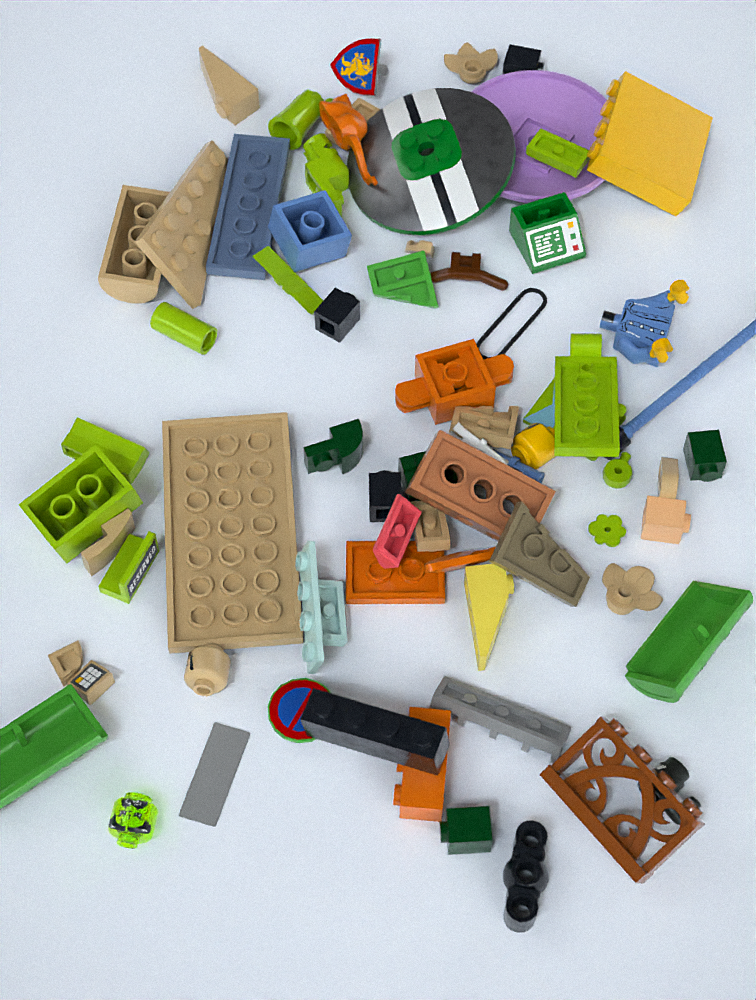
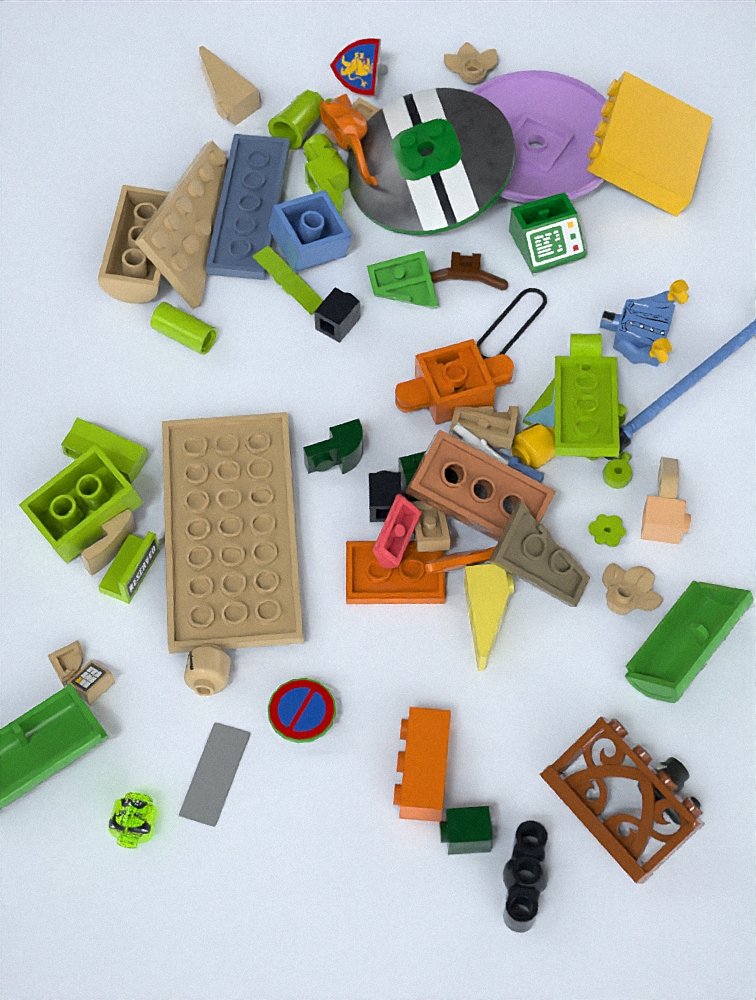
(323, 609): light aqua bracket -> none
(375, 731): black brick -> none
(413, 247): tan tile -> none
(501, 717): light grey hinge -> none
(522, 59): black brick -> none
(557, 152): lime plate -> none
(704, 455): dark green brick -> none

